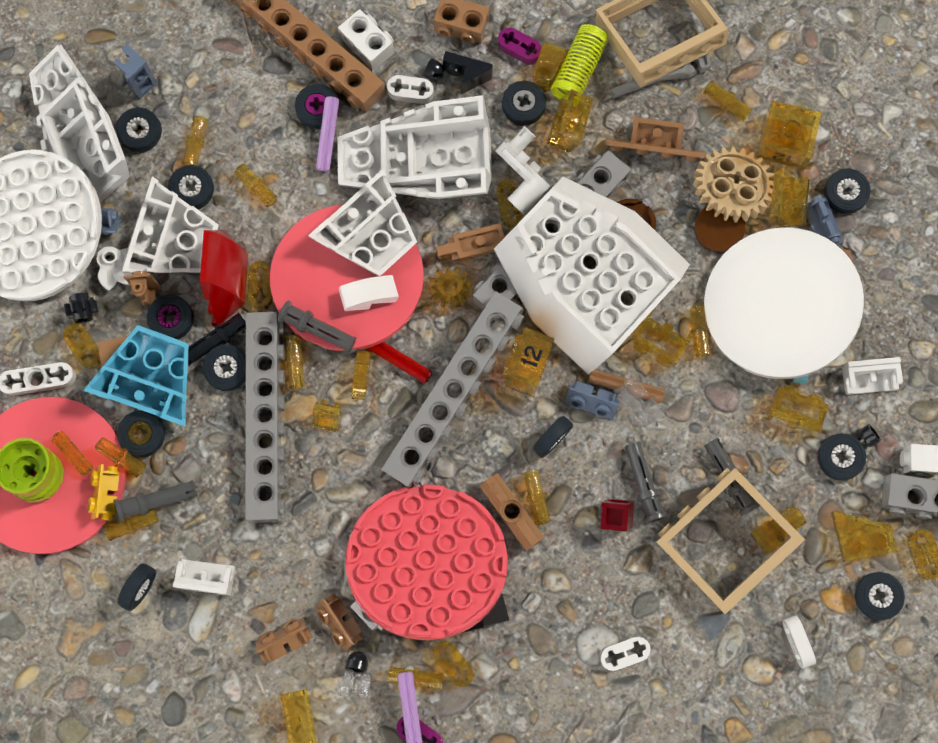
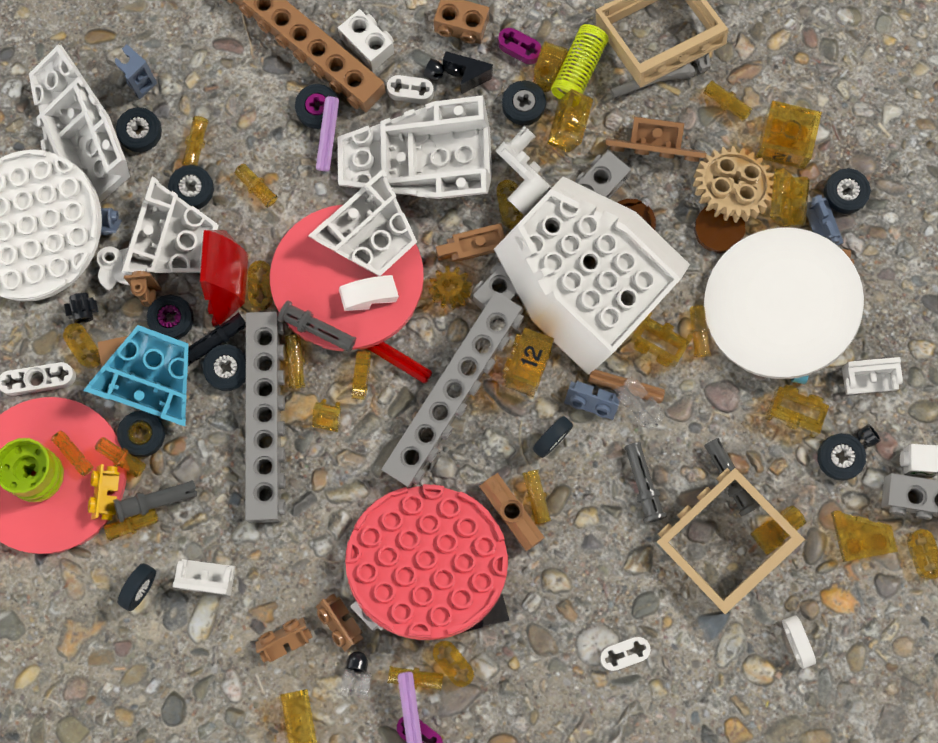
(617, 515): dark red brick -> none
(884, 583): black bush -> none

